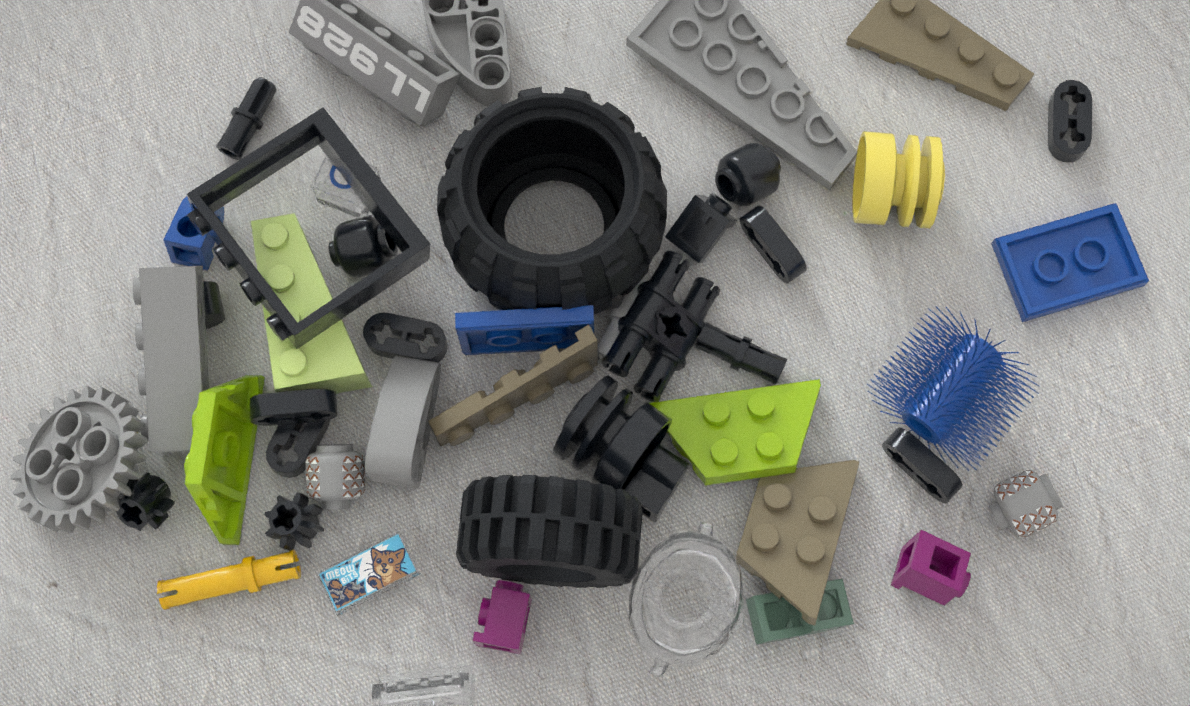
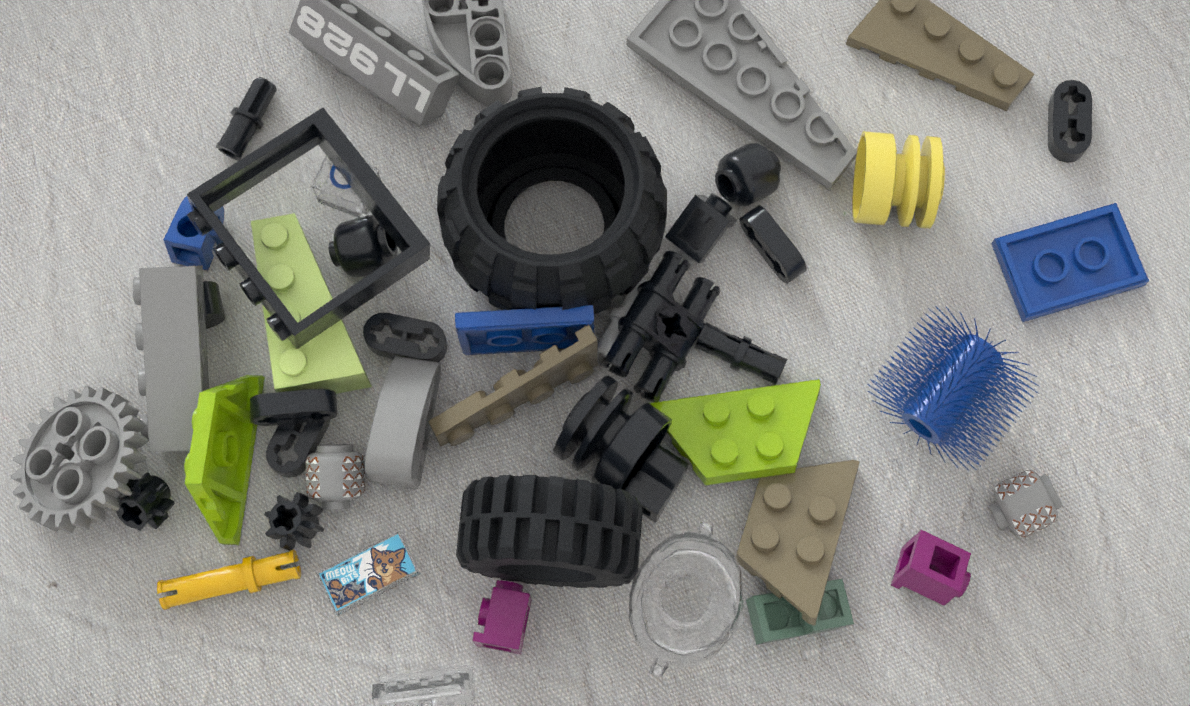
(922, 465): black beam -> none

